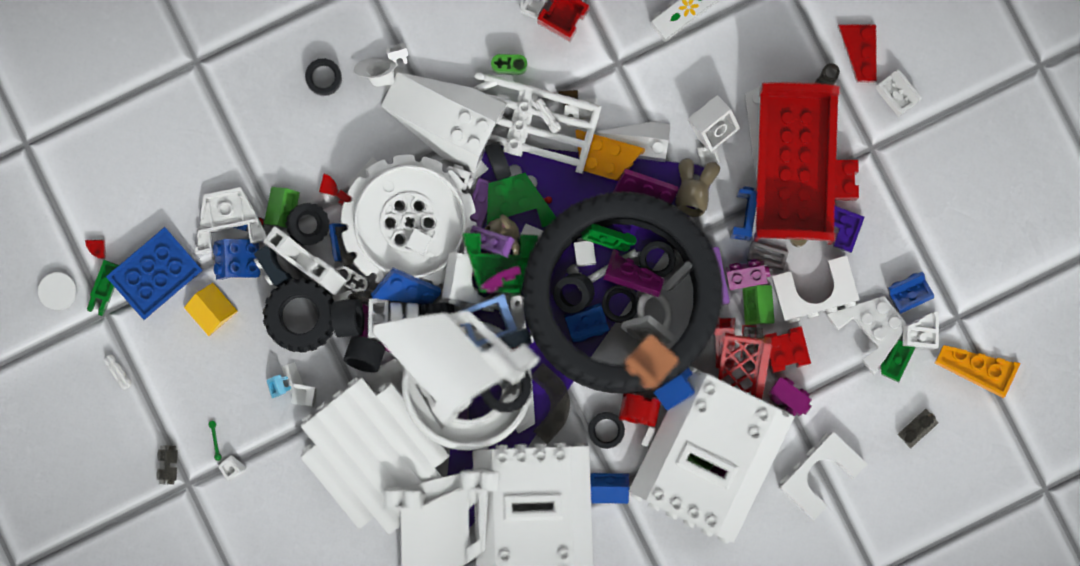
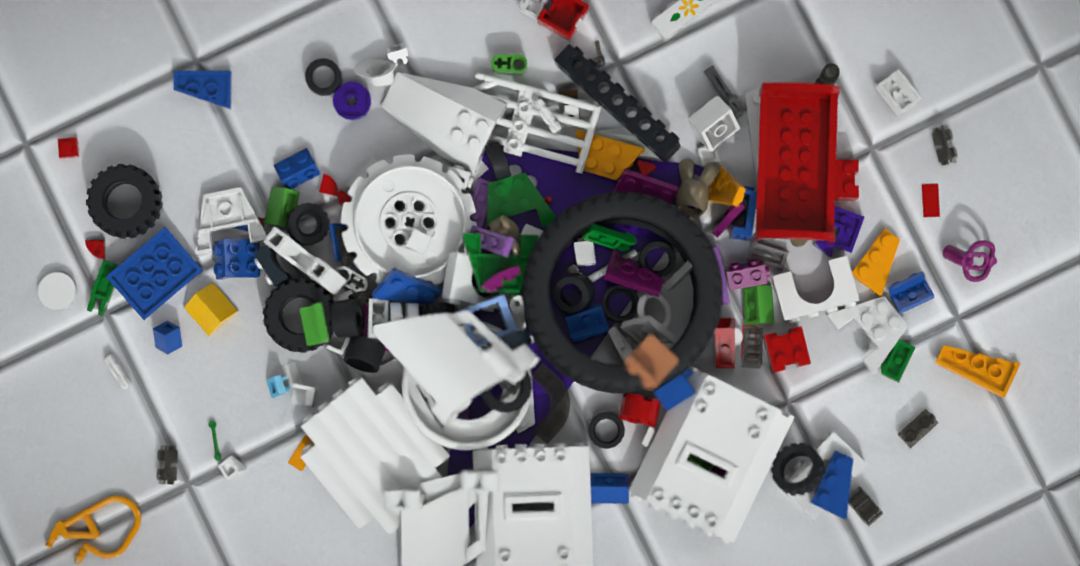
(61, 528): none -> light orange piece
(68, 147): none -> red plate
(103, 187): none -> black tyre
(167, 337): none -> blue panel
(205, 85): none -> blue wing
(296, 169): none -> blue bracket
(296, 461): none -> light orange sticker
(314, 324): none -> bright green panel
(338, 345): none -> white panel
(360, 94): none -> dark purple plate
(600, 60): none -> clear smoke hand
(623, 341): none -> white wing
(645, 168): none -> red slope
(663, 150): none -> black brick
(724, 92): none -> dark grey pin
(726, 189): none -> light orange wing
(731, 214): none -> magenta wing
(761, 363): red fence -> none
(794, 400): magenta brick -> none
(806, 484): none -> black tyre
(824, 248): none -> dark purple slope
(834, 488): none -> blue wing
(861, 49): red wing -> none
(864, 506): none -> clear smoke beam
(877, 262): none -> light orange wing
(922, 332): white wing -> none
(930, 200): none -> red sticker
(947, 152): none -> clear smoke hinge
(965, 259): none -> magenta piece

